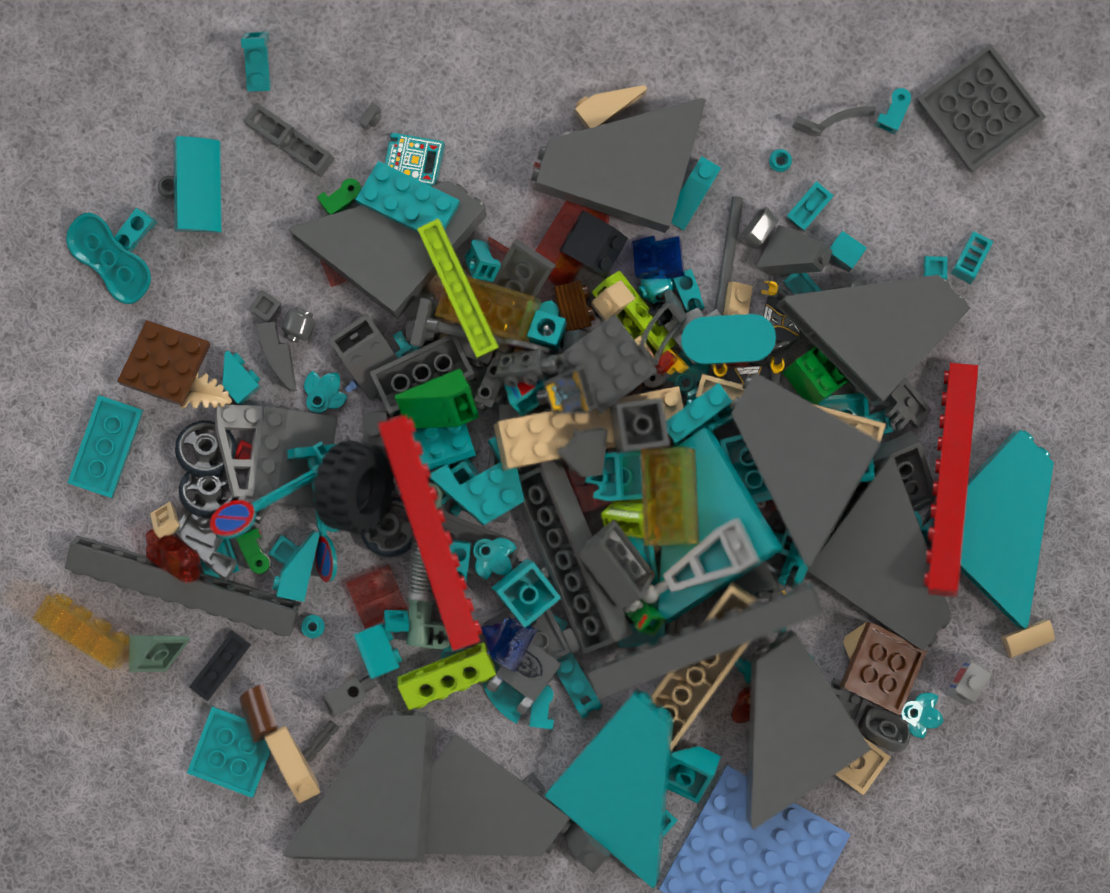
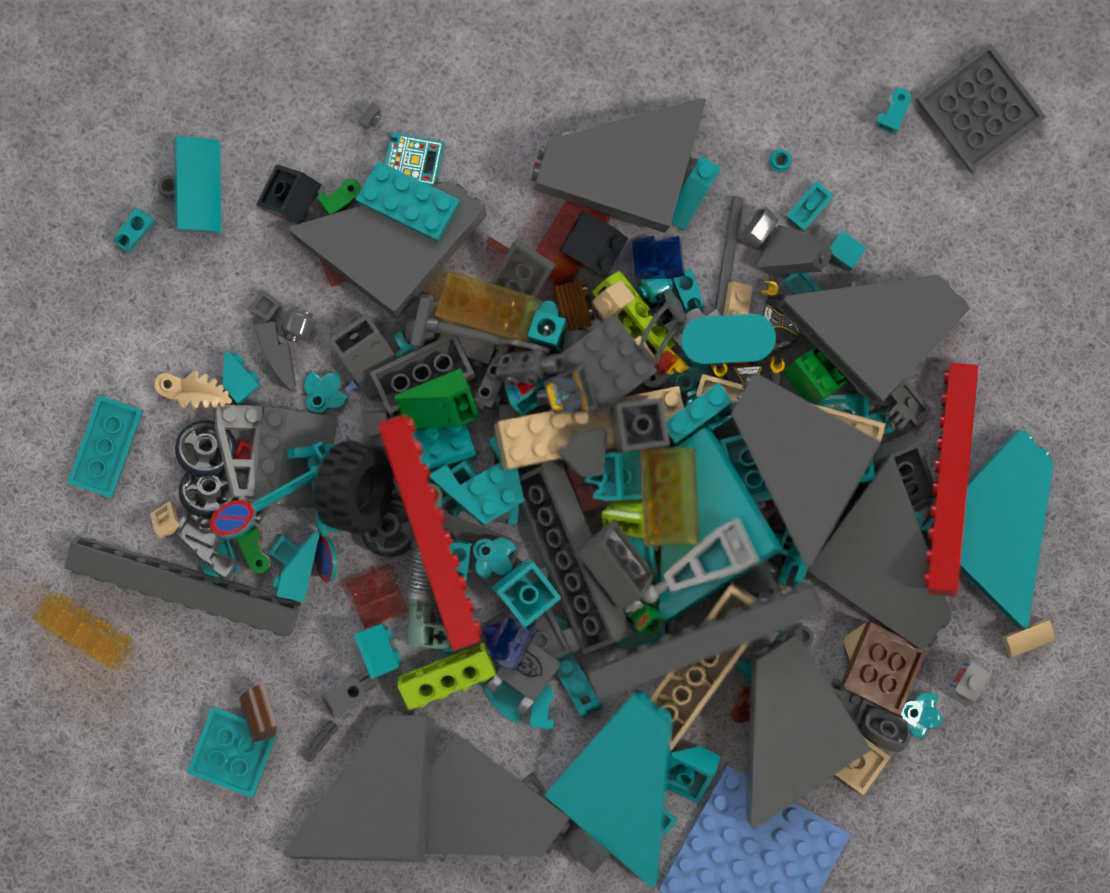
(95, 246): teal plate -> none
(154, 652): sand green slope -> none
(164, 362): reddish brown plate -> none
(173, 556): clear red piece -> none
(220, 665): black plate -> none
(256, 60): teal bracket -> none
(289, 194): none -> black slope
(290, 140): dark grey slope -> none
(292, 764): tan slope -> none
(320, 626): teal plate -> none
(396, 620): teal plate -> none
(458, 288): lime plate -> none
(480, 261): teal leg -> none
(513, 516): none -> teal tile
(605, 106): tan slope -> none
(805, 634): none -> dark grey plate
(816, 129): dark grey piece -> none
(935, 266): teal tile -> none
(969, 274): teal slope -> none

